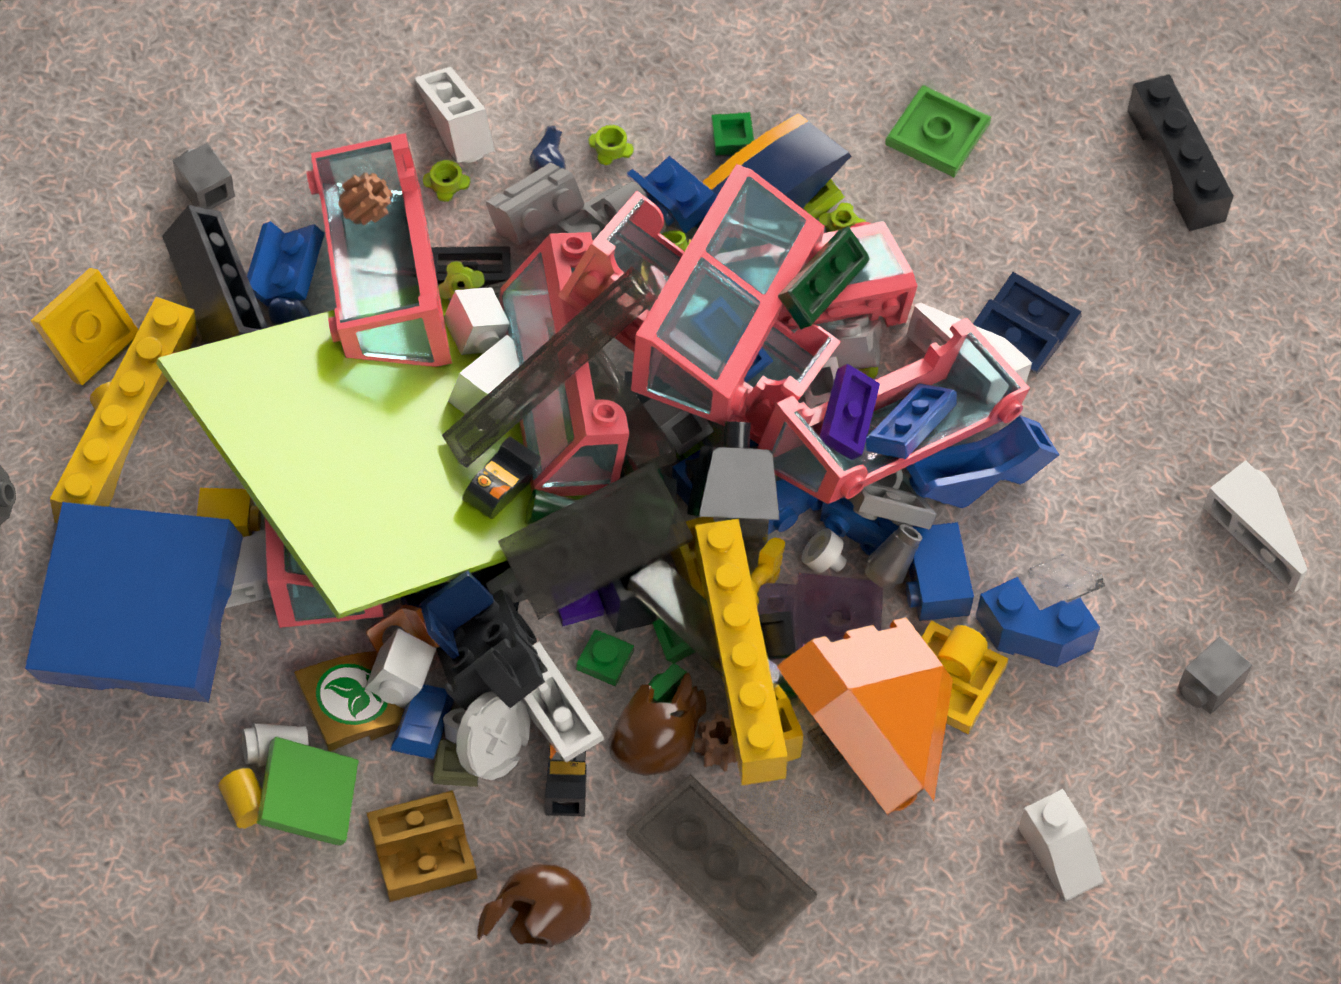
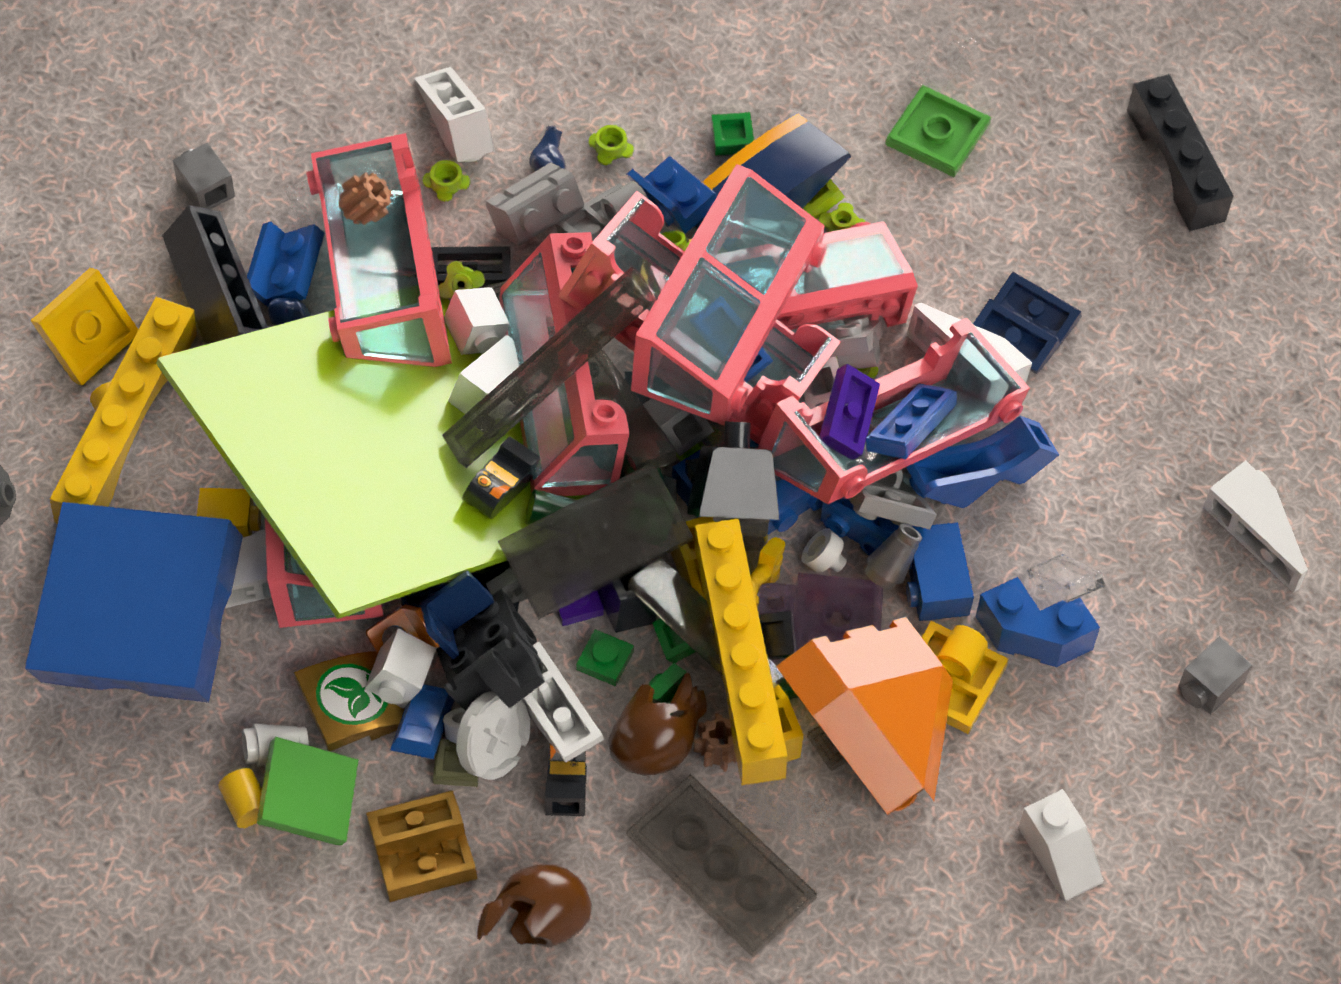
(824, 277): dark green tile -> none

